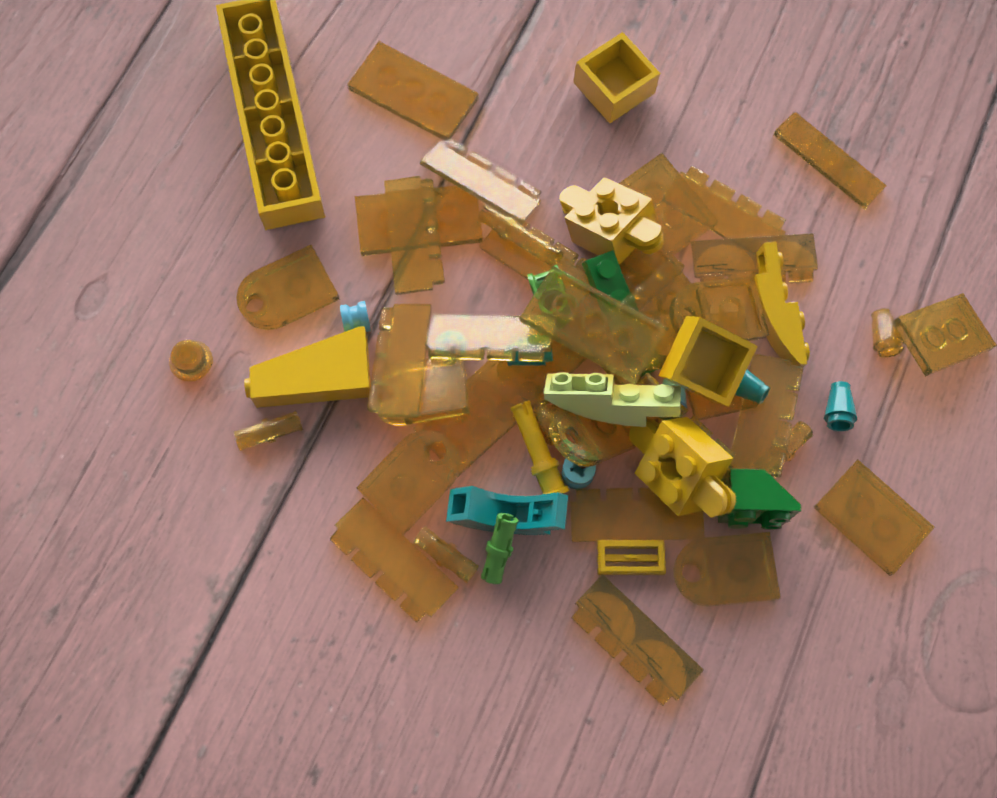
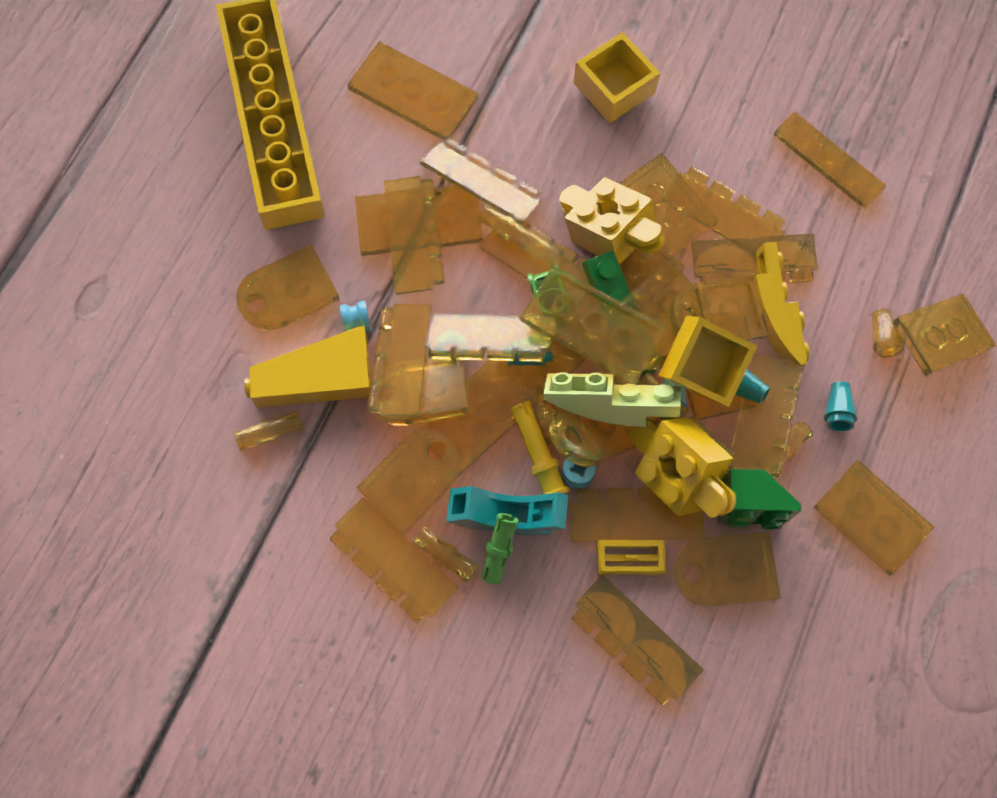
(190, 360): clear yellow cone -> none

